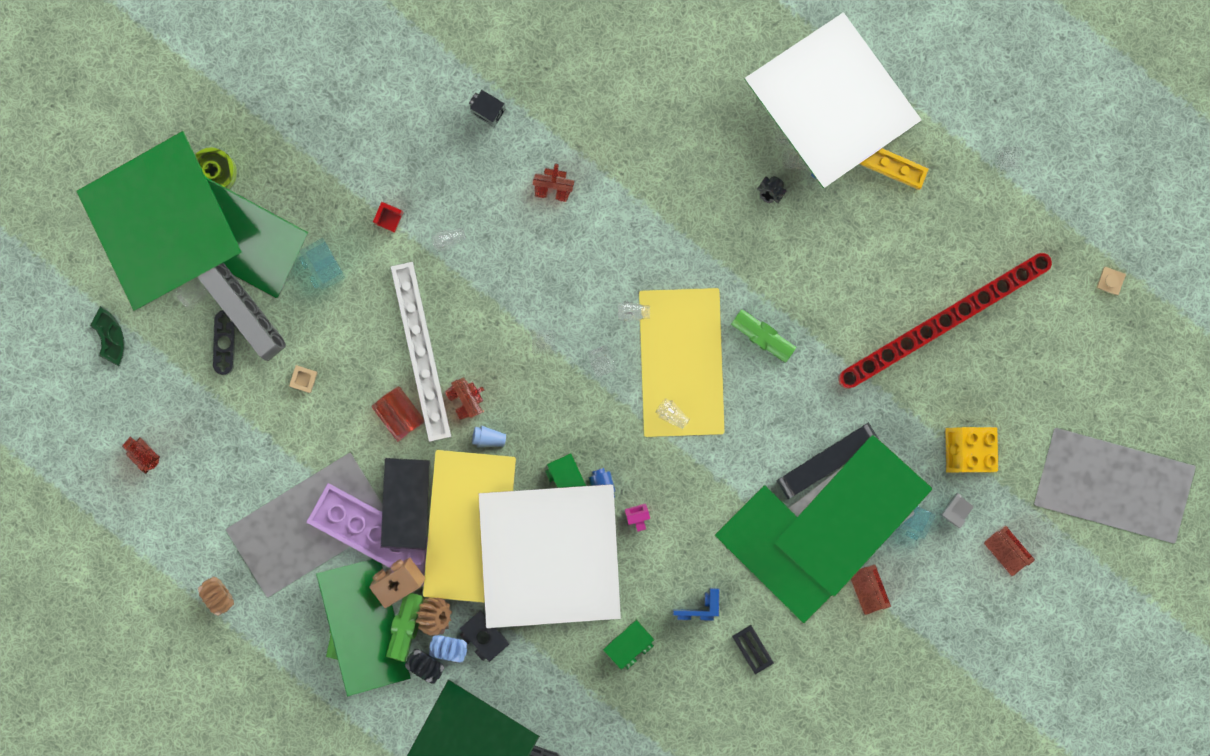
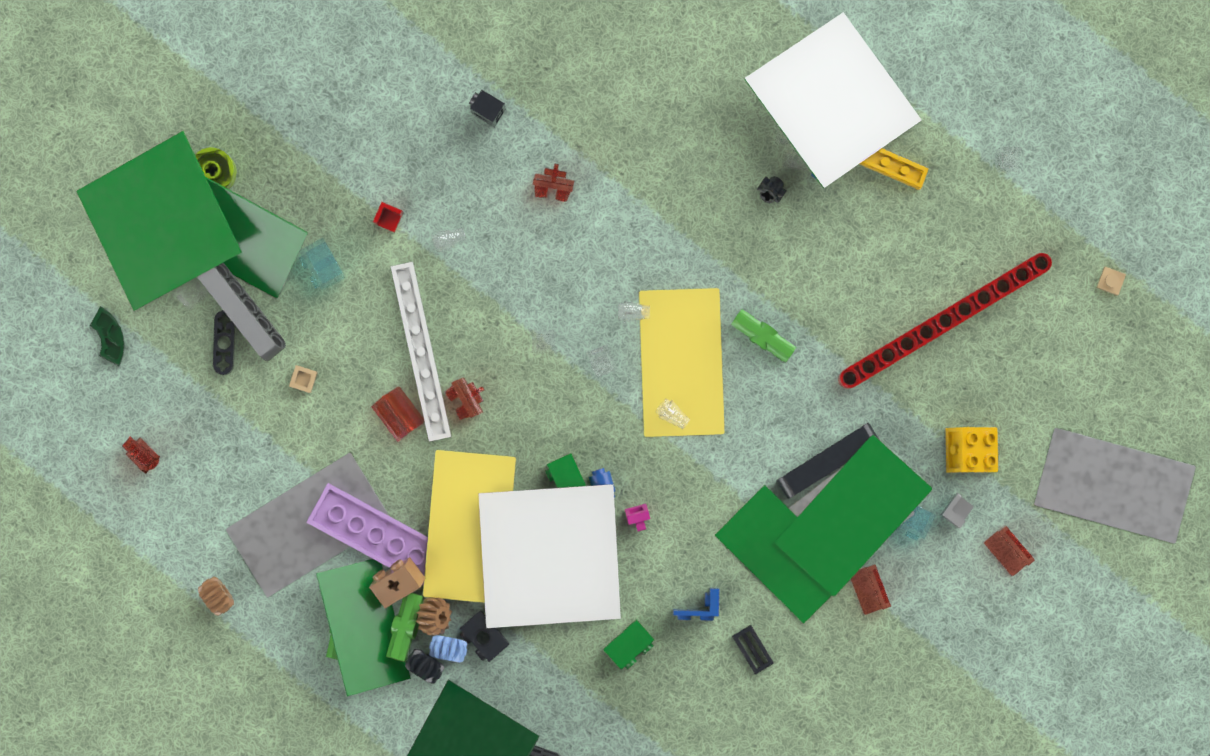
(405, 503): black tile -> none
(488, 437): light blue cone -> none

